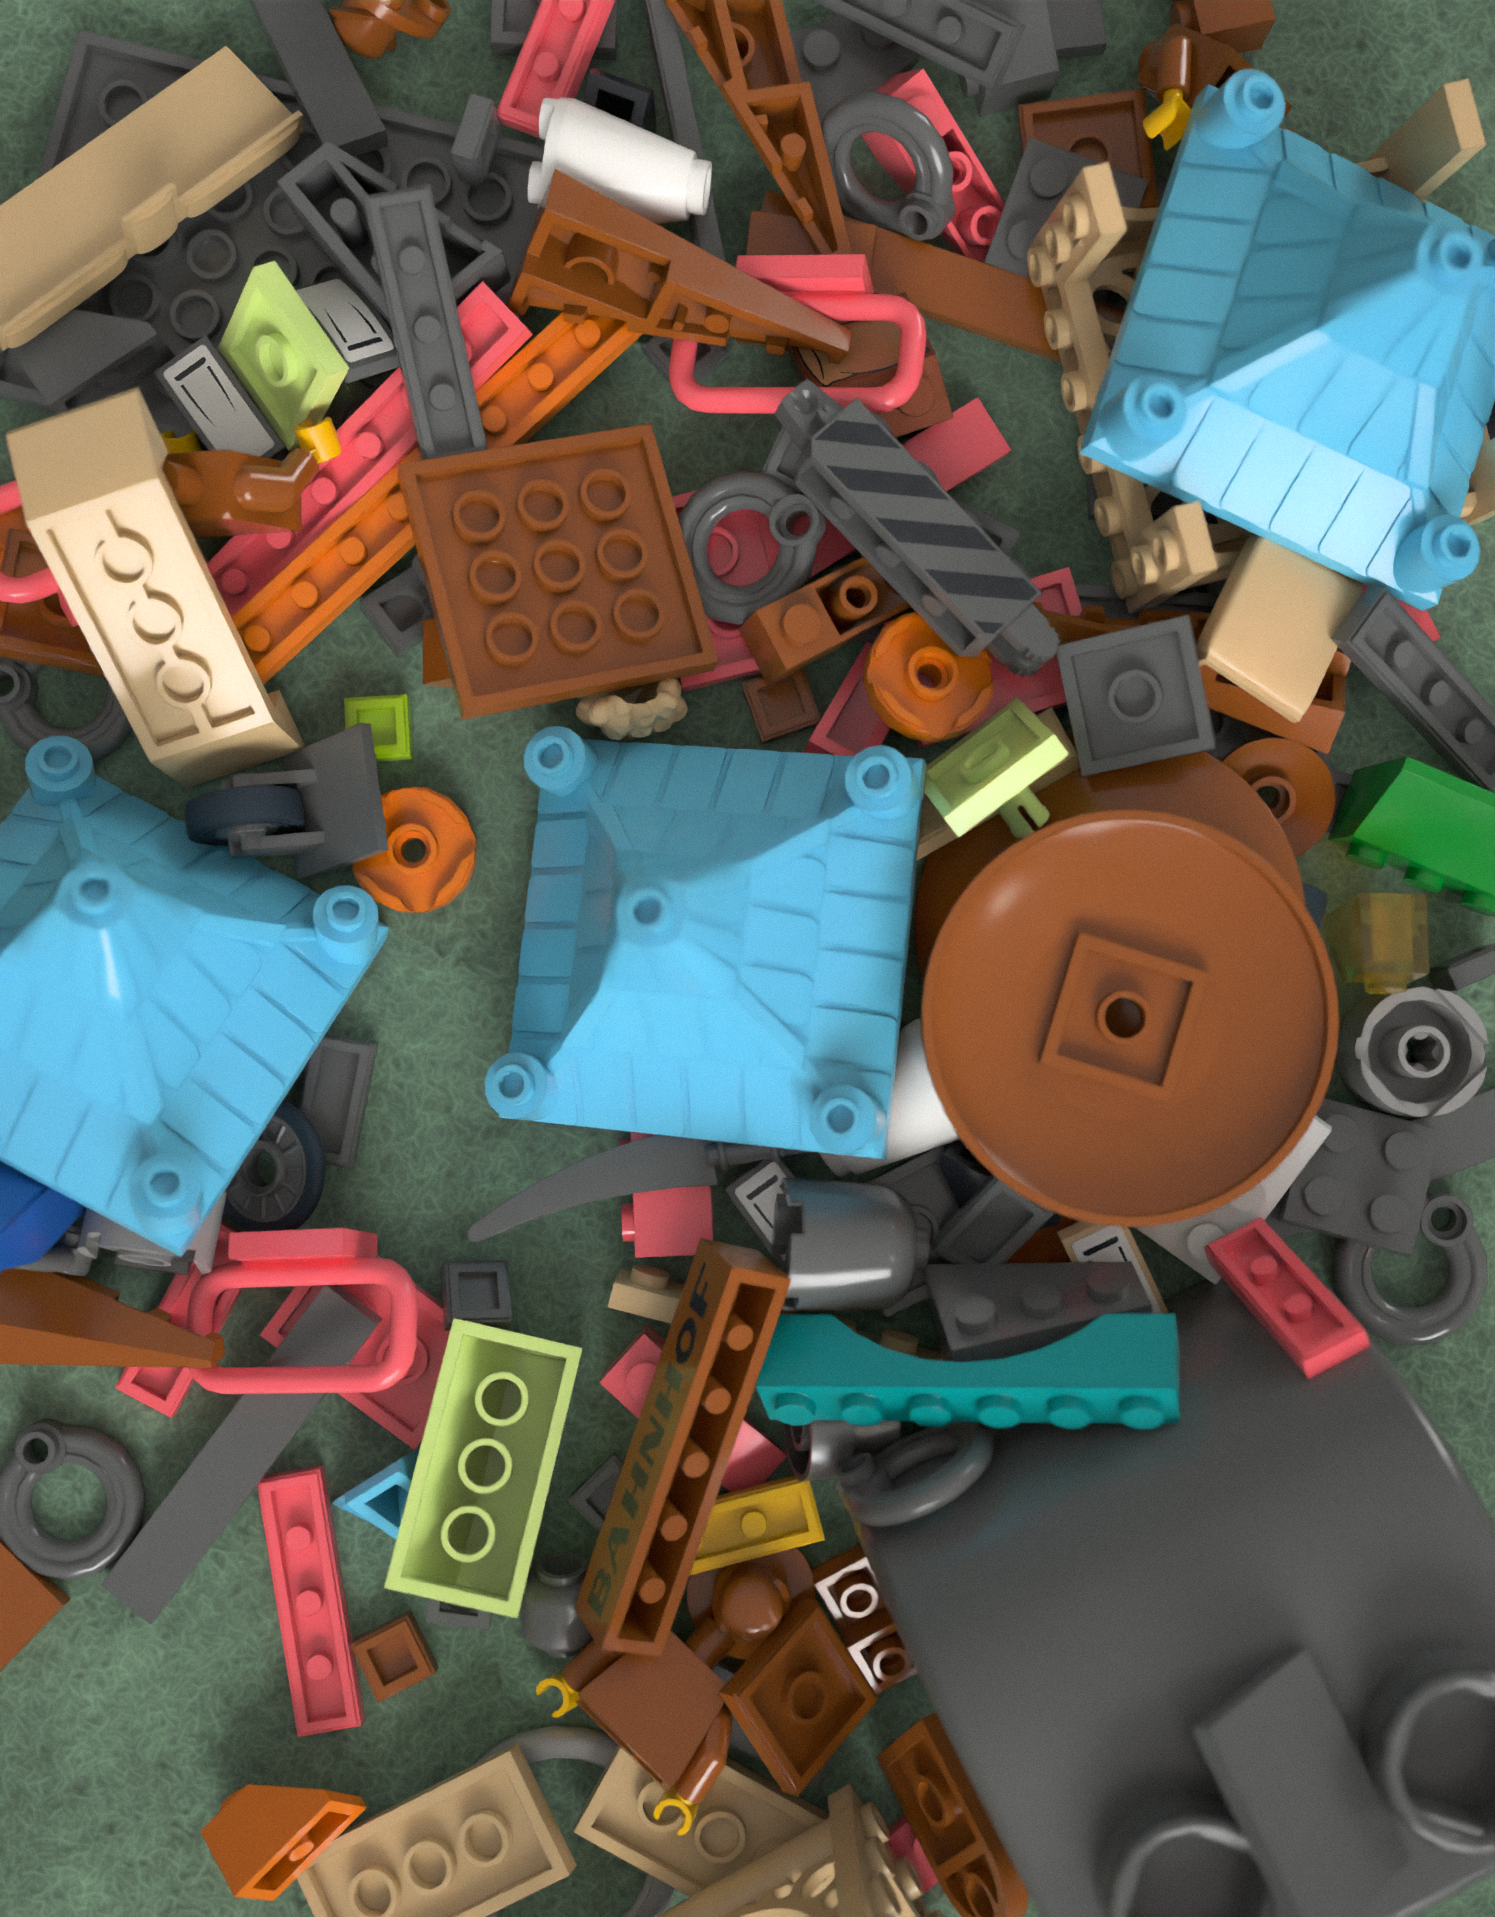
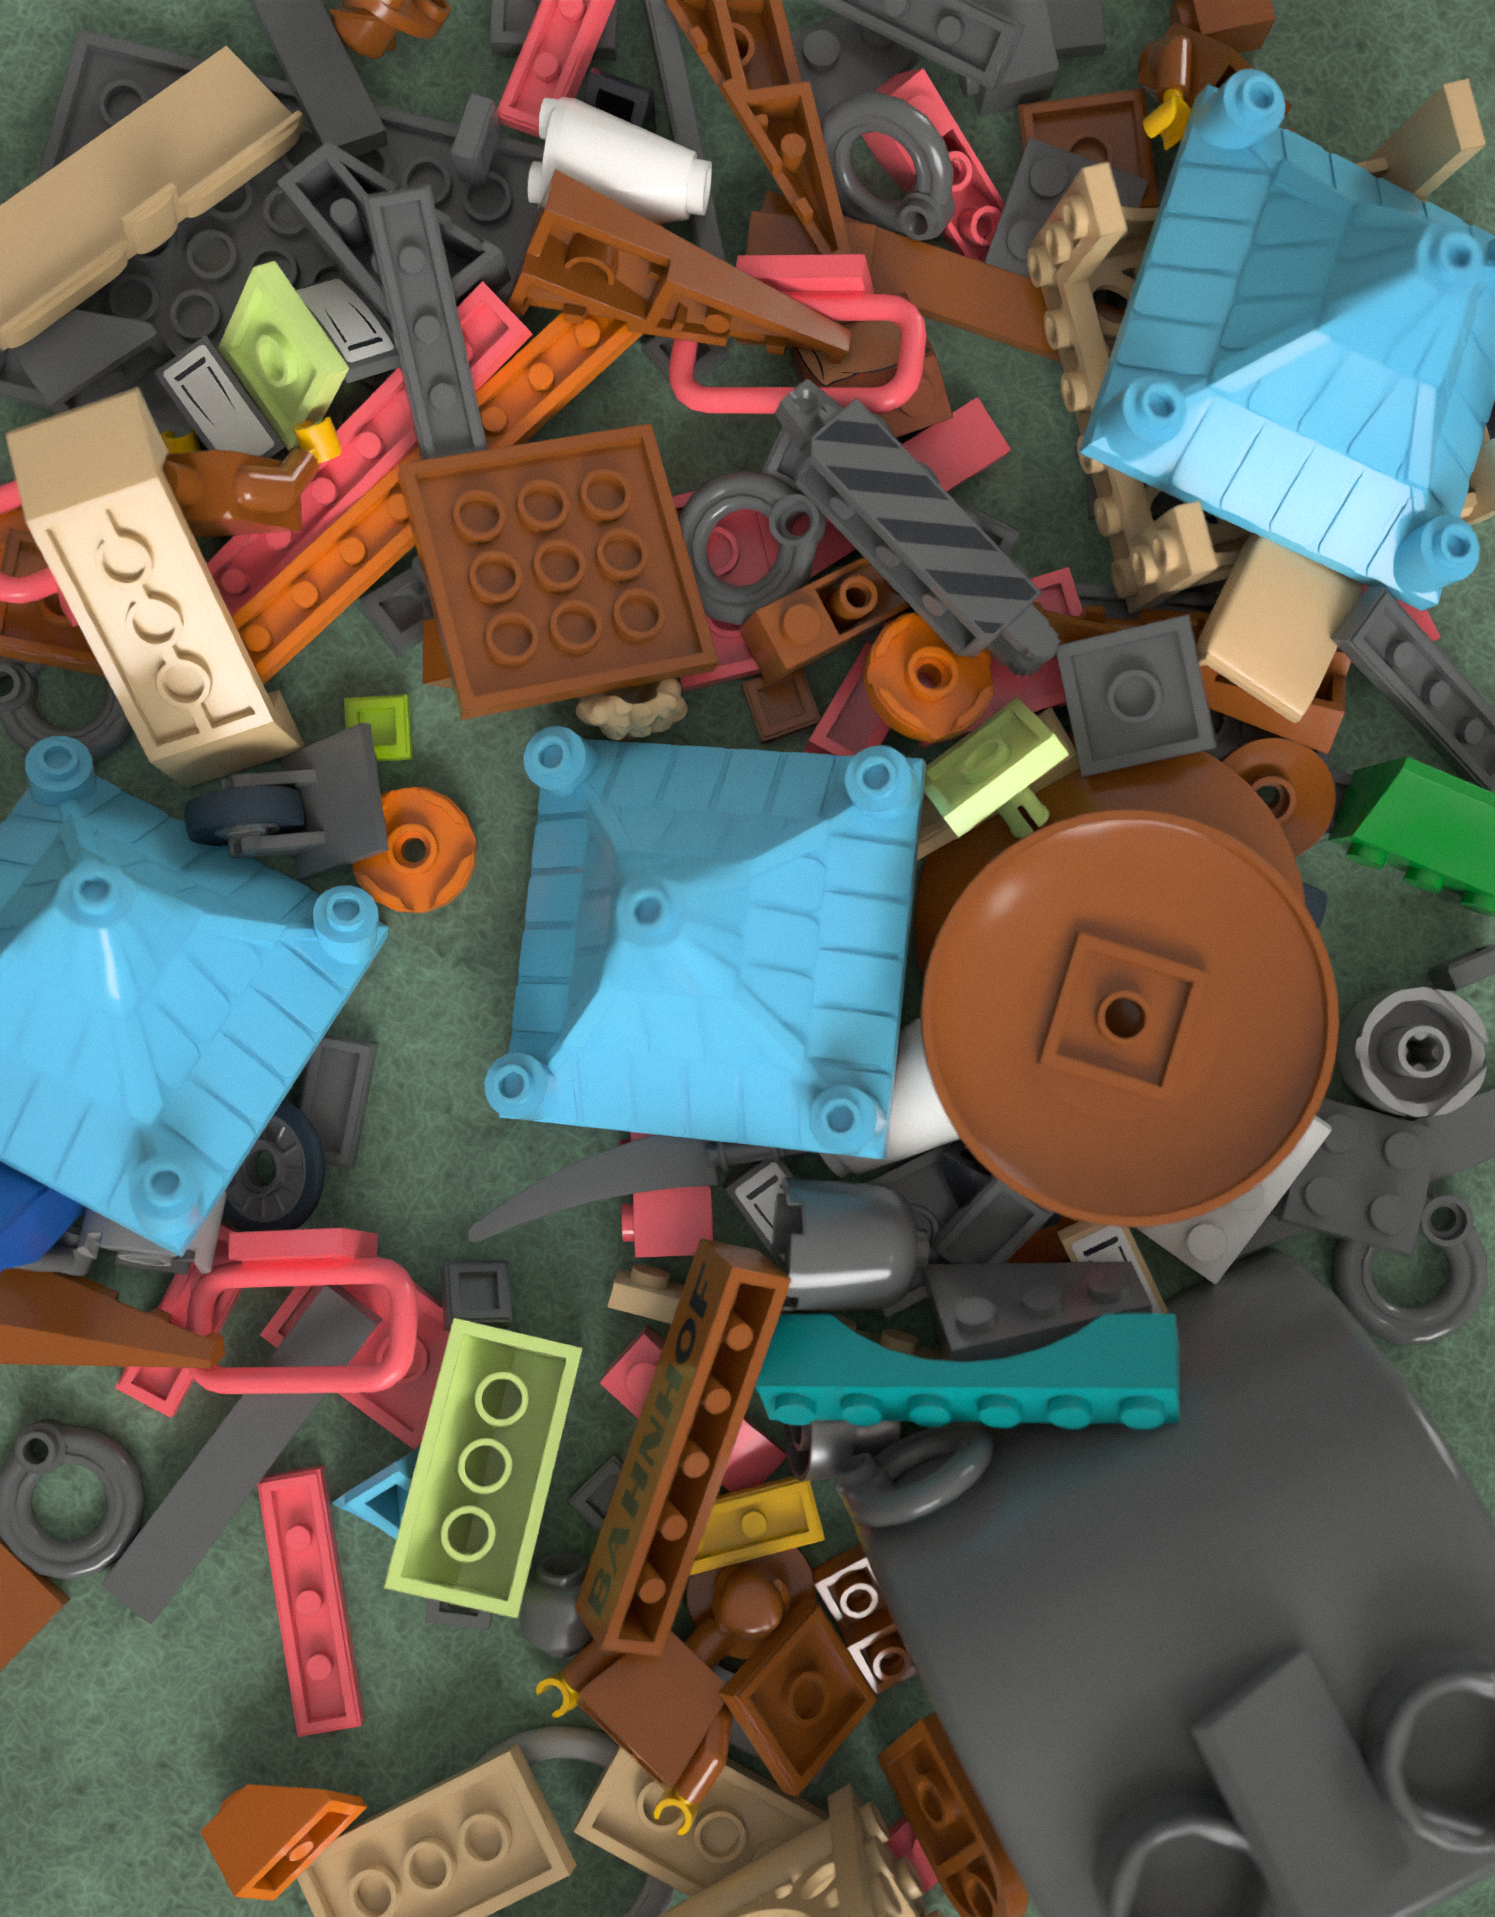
(394, 1656): dark orange tile -> none
(1287, 1298): coral tile -> none
(1380, 940): clear yellow slope -> none

